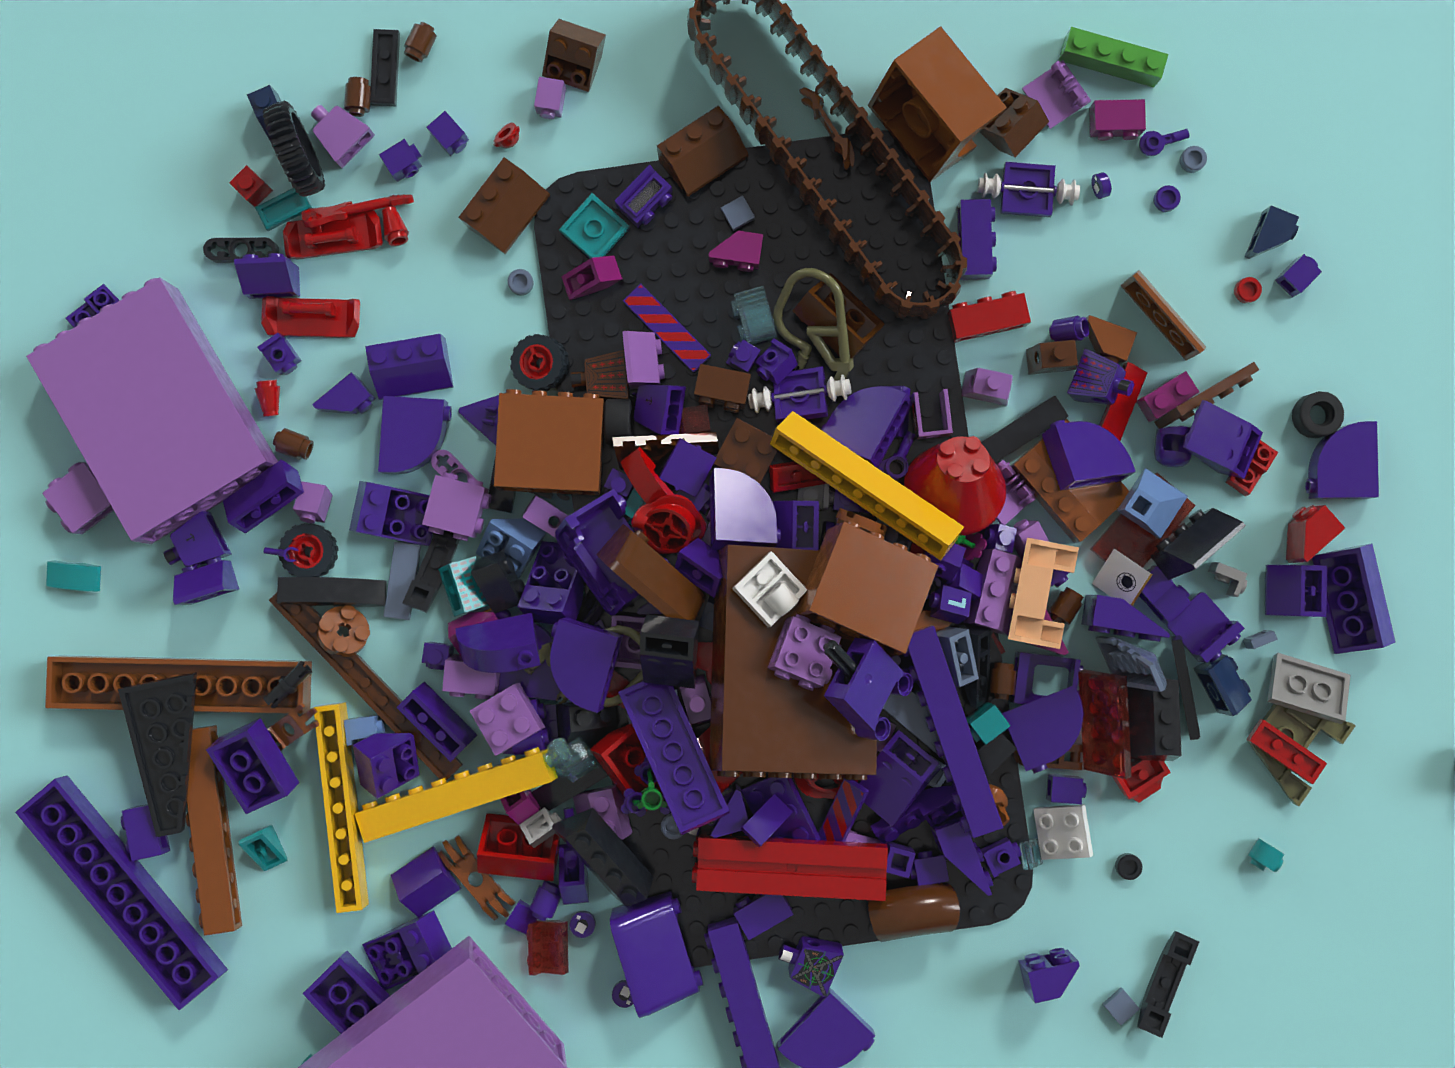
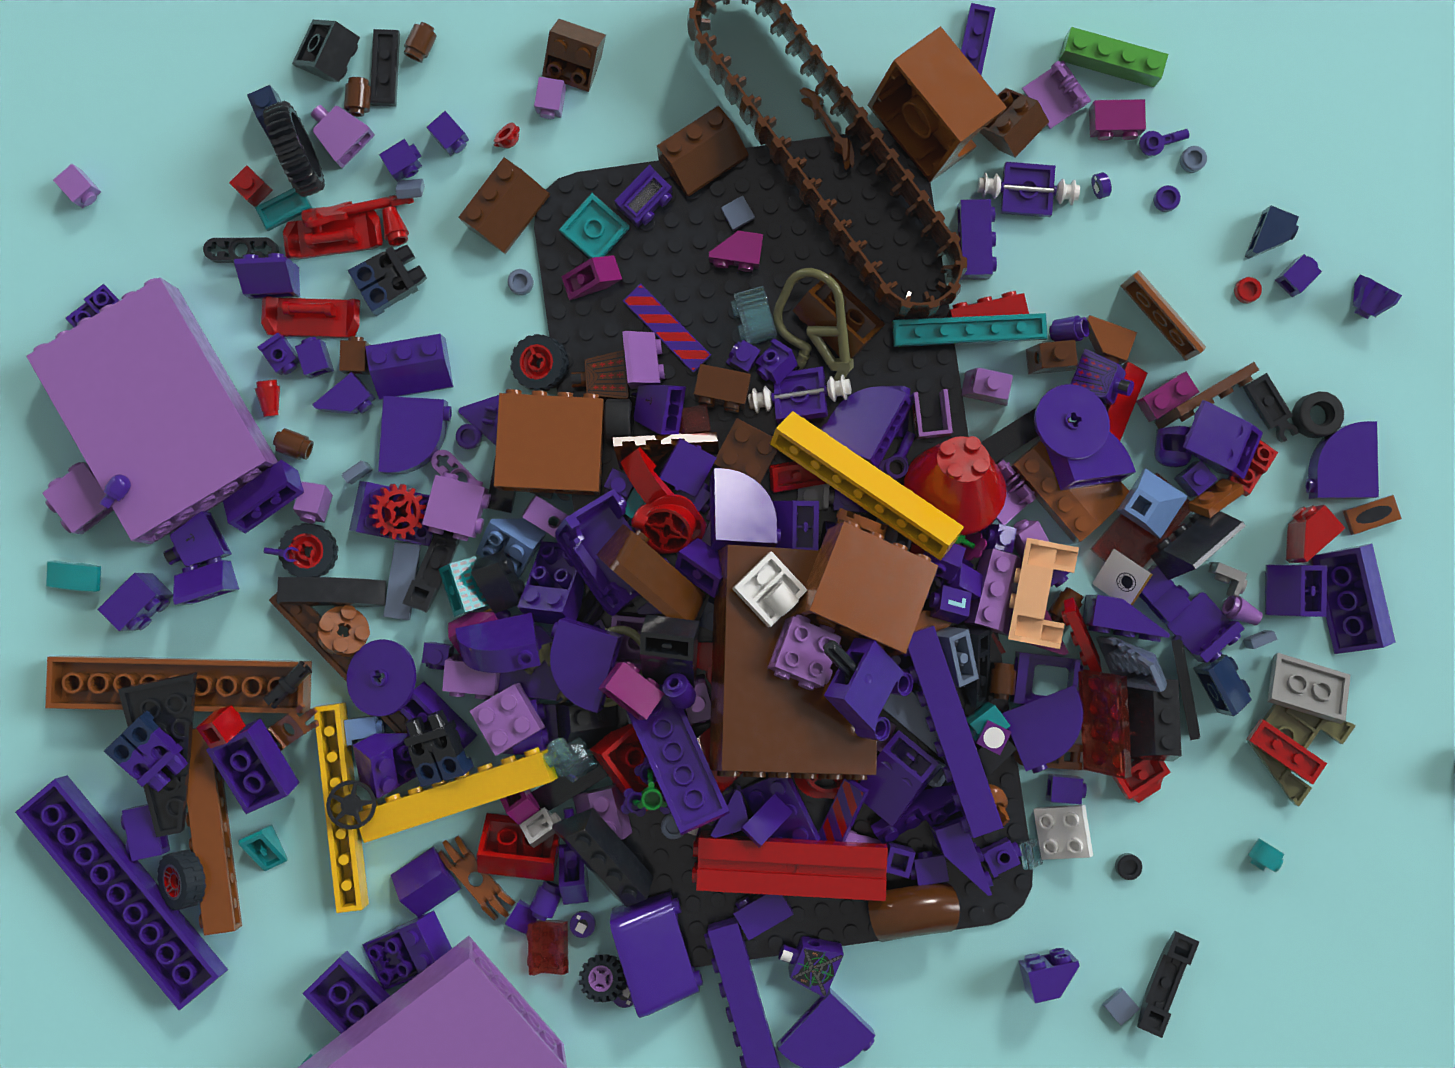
(77, 186): none -> medium lavender brick
(115, 490): none -> dark purple cylinder
(136, 602): none -> dark purple brick
(145, 750): none -> dark purple hips
(181, 879): none -> black wheel
(221, 726): none -> red brick
(314, 357): none -> dark purple brick
(326, 50): none -> black slope
(351, 804): none -> black wheel
(353, 356): none -> reddish brown brick
(356, 472): none -> sand blue tile
(385, 279): none -> black hips
(391, 520): none -> red gear
(394, 690): none -> dark purple piece
(410, 188): none -> sand blue tile
(436, 749): none -> black hips
(468, 436): none -> dark purple tile
(595, 982): none -> black wheel
(632, 690): none -> magenta brick
(679, 691): none -> dark purple brick
(970, 329): none -> teal tile
(977, 34): none -> dark purple plate
(993, 737): none -> tile
(1063, 437): none -> dark purple piece
(1081, 635): none -> red plate
(1195, 478): none -> dark purple brick
(1216, 497): none -> dark orange plate
(1240, 610): none -> medium lavender cone
(1270, 406): none -> black plate
(1372, 297): none -> dark purple brick
(1372, 514): none -> dark orange tile

